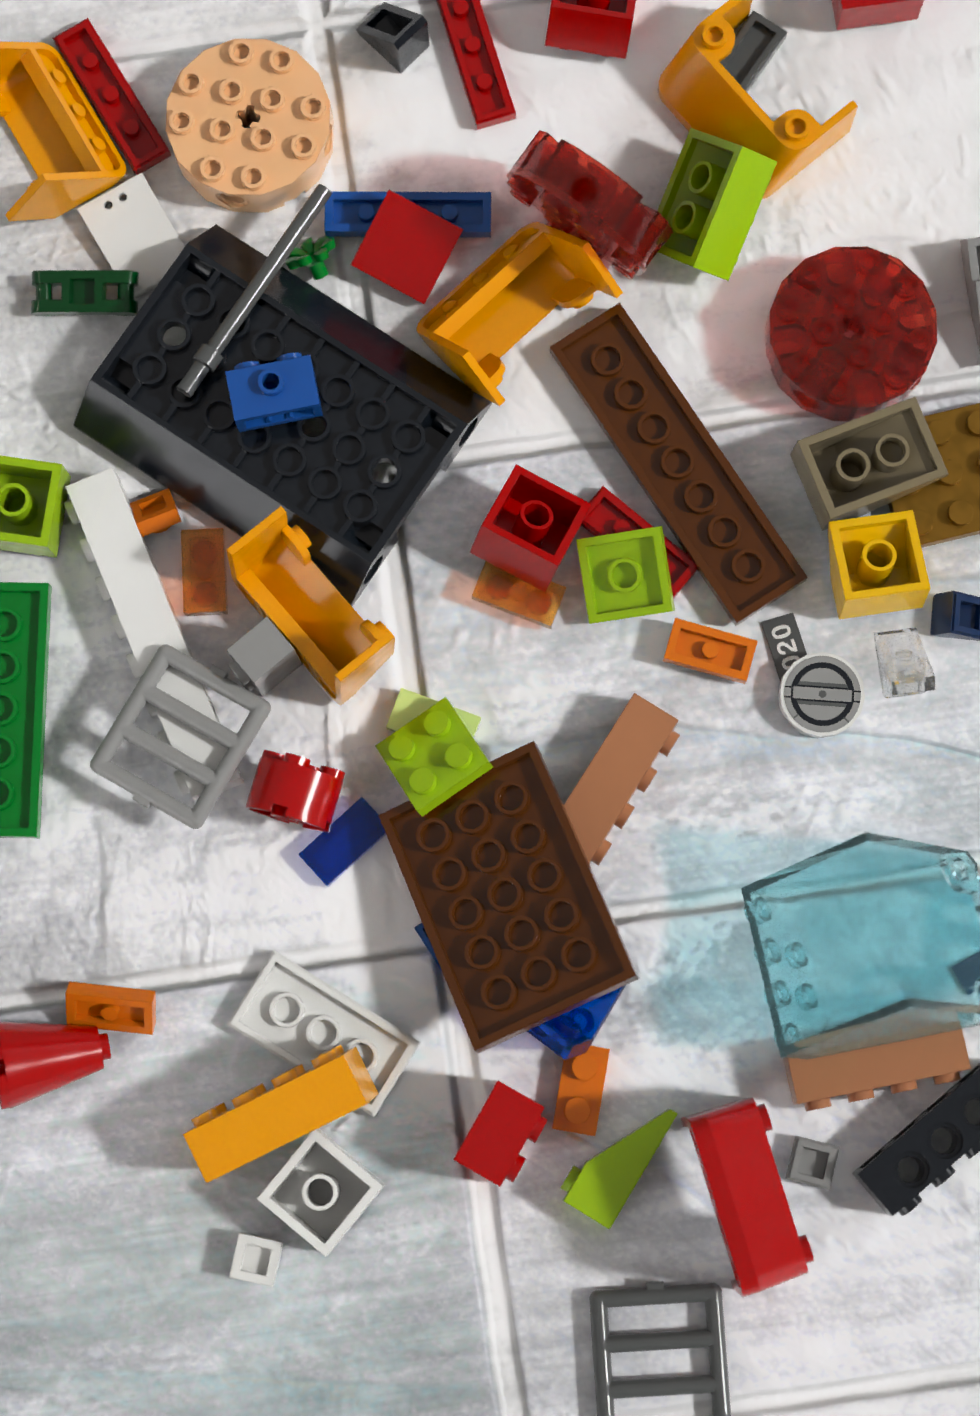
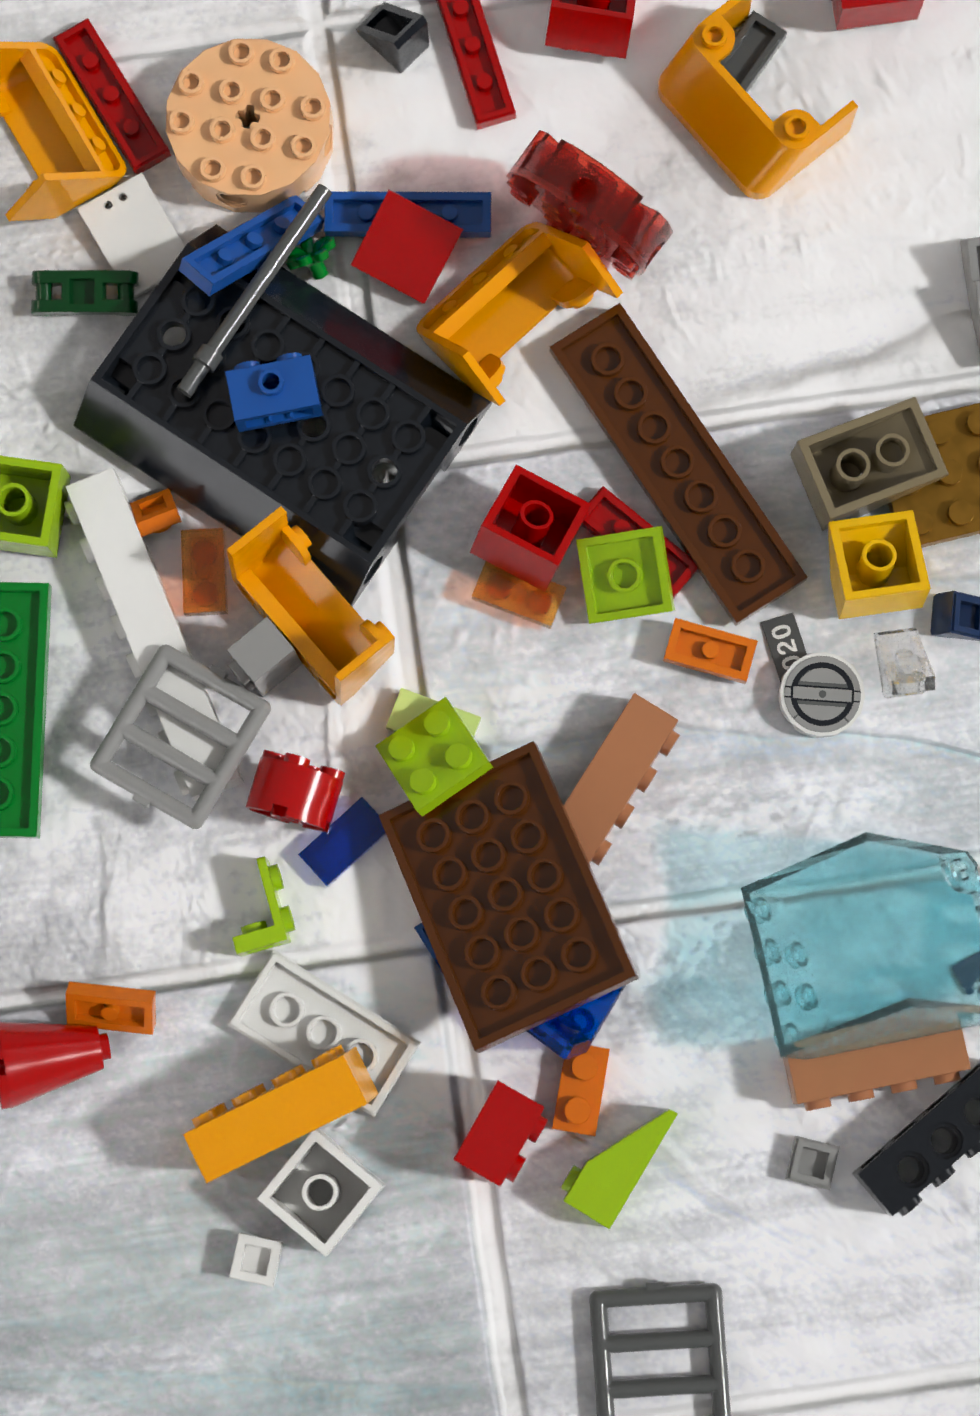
(243, 247): none -> blue plate
(257, 935): none -> lime bracket
(713, 202): lime slope -> none
(748, 1195): red windscreen -> none
(858, 293): clear red brick -> none

